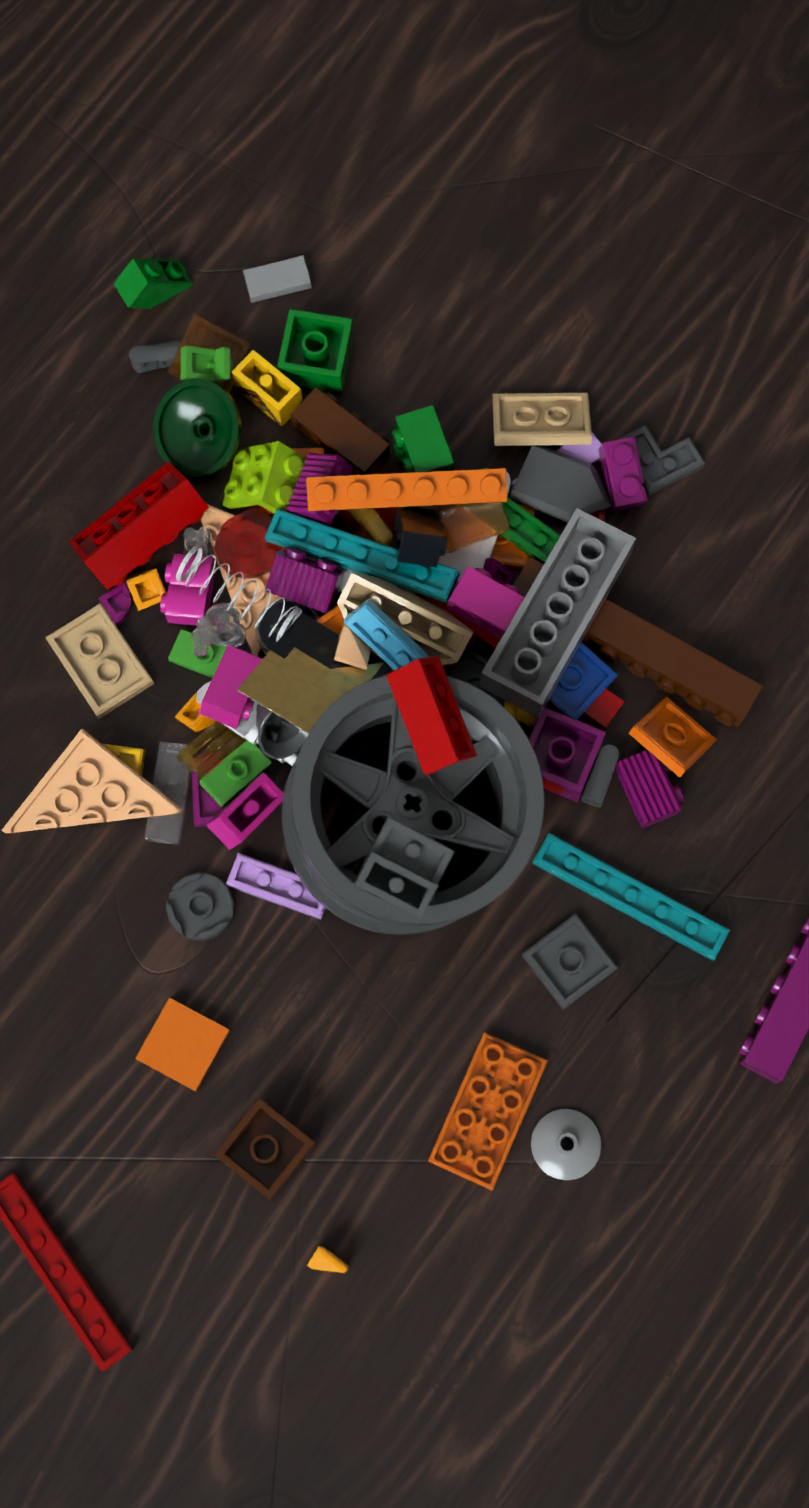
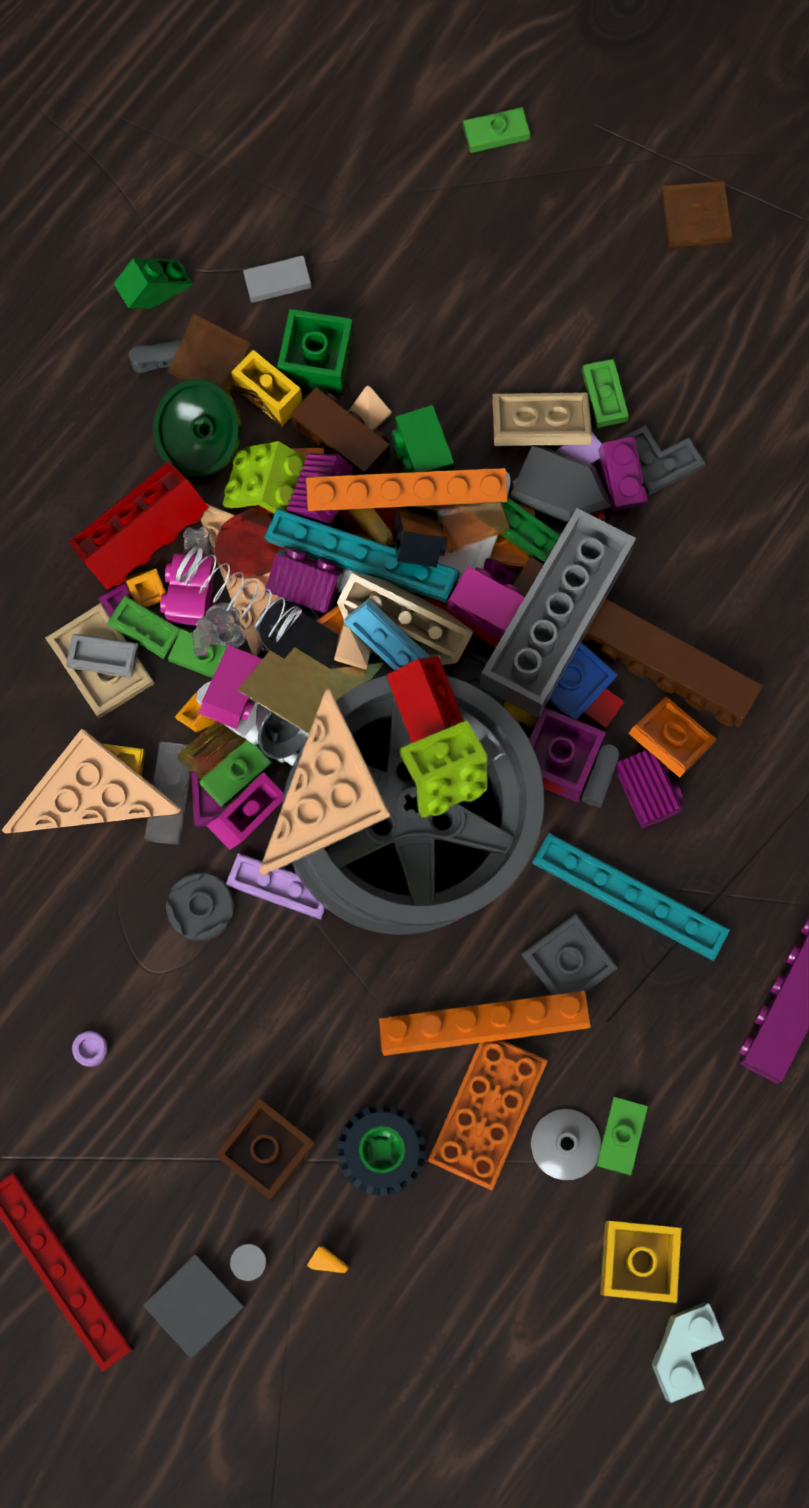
(90, 1048): none -> lavender tile
(102, 655): none -> light grey tile
(144, 627): none -> bright green plate
(183, 1044): orange tile -> none
(193, 1306): none -> dark grey tile
(206, 364): bright green bracket -> none
(248, 1262): none -> light grey tile
(328, 794): none -> light nougat tile
(370, 409): none -> light nougat slope
(381, 1150): none -> black wheel
(404, 867): dark grey brick -> none
(446, 768): none -> lime bracket
(484, 1023): none -> orange plate
(496, 130): none -> bright green plate
(605, 393): none -> bright green plate
(622, 1136): none -> bright green plate
(640, 1261): none -> yellow brick
(683, 1335): none -> light aqua brick
(696, 214): none -> clear orange tile

